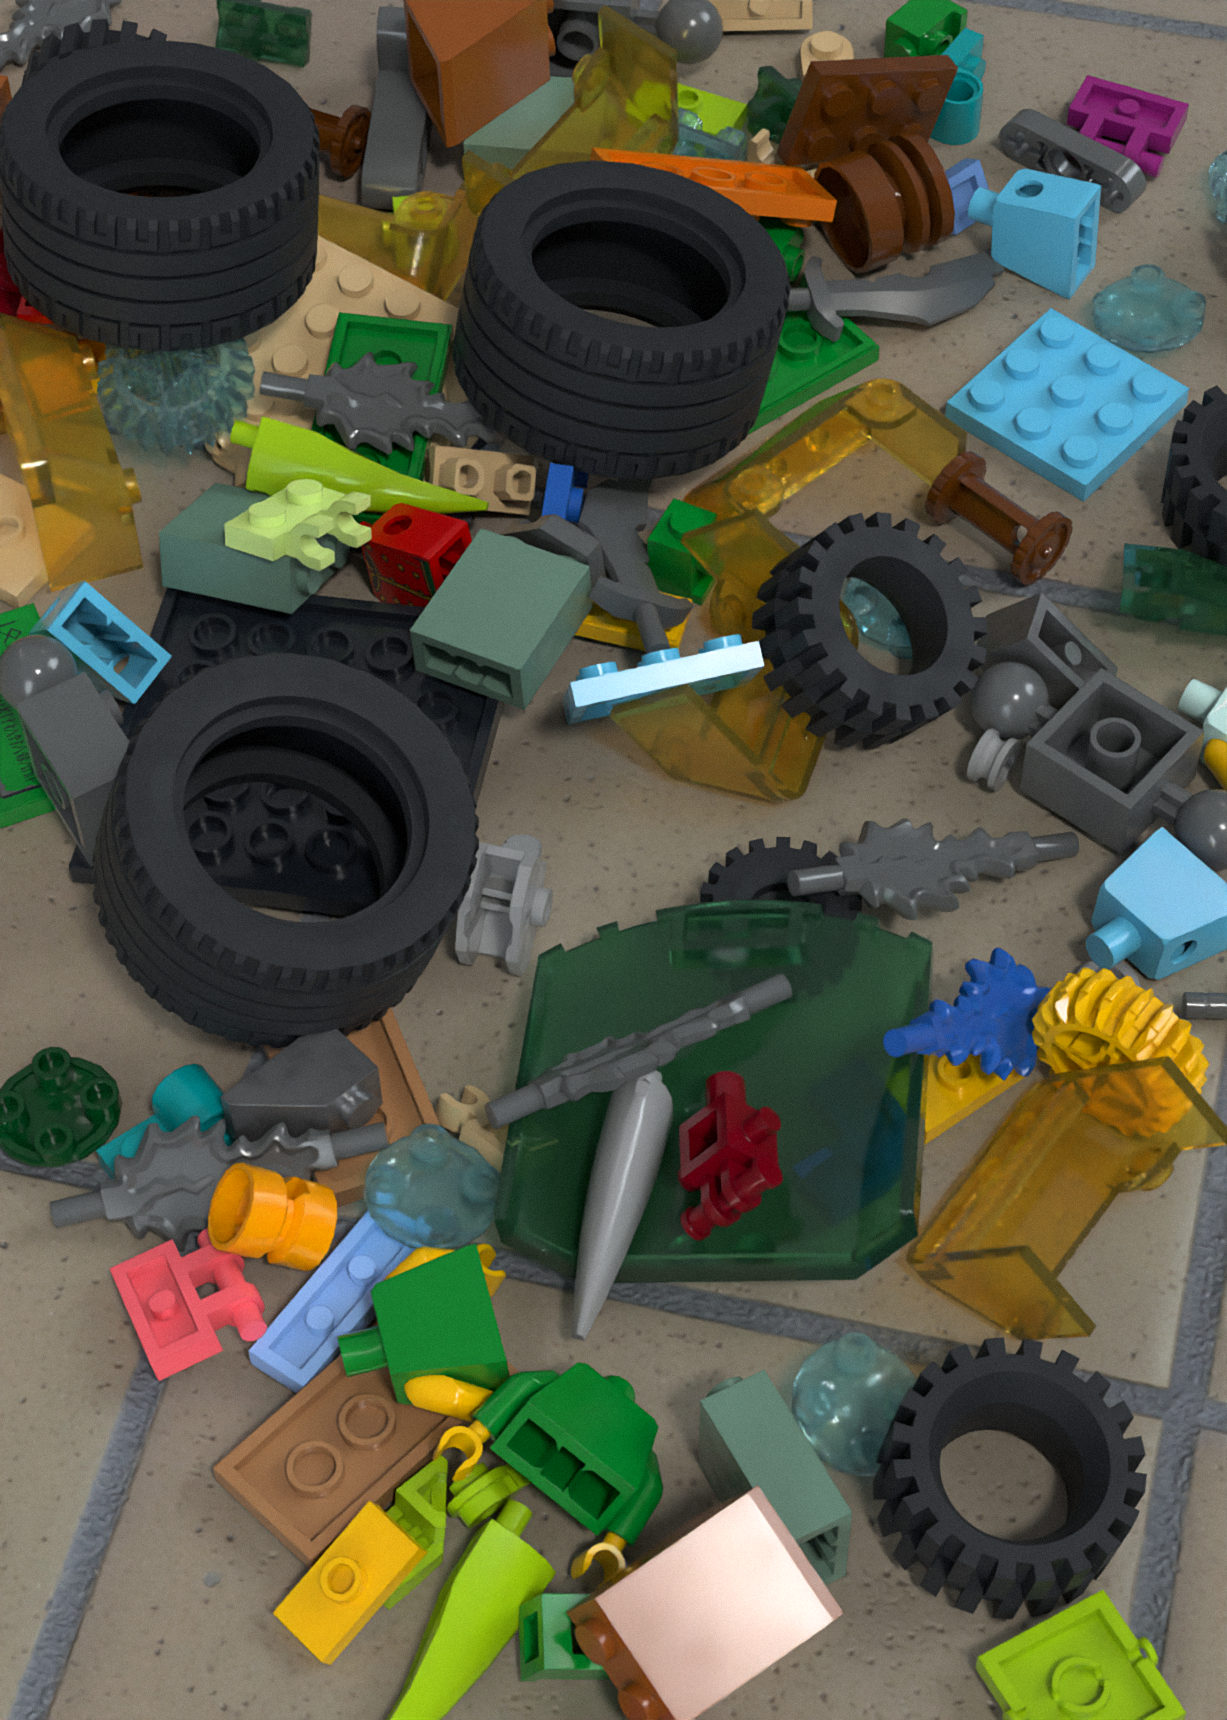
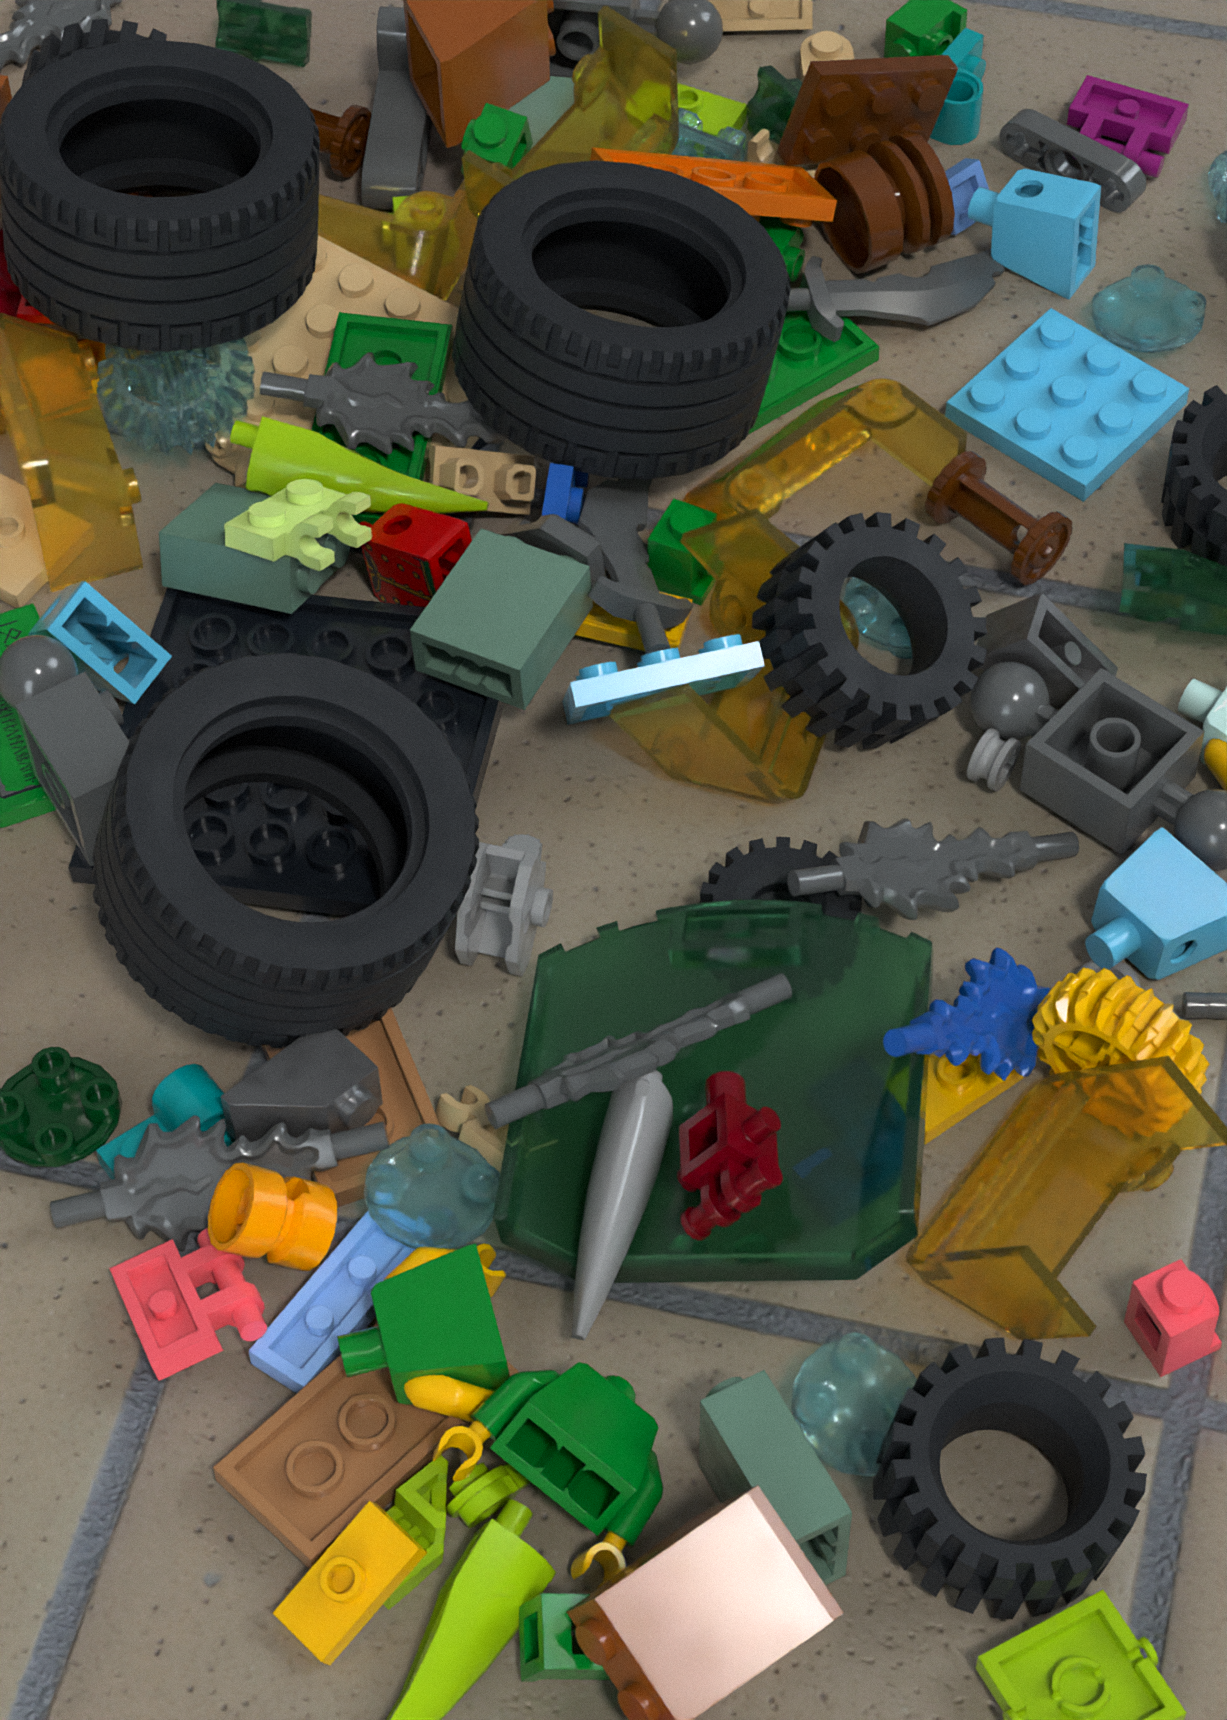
(498, 136): none -> green brick
(1182, 1311): none -> coral brick

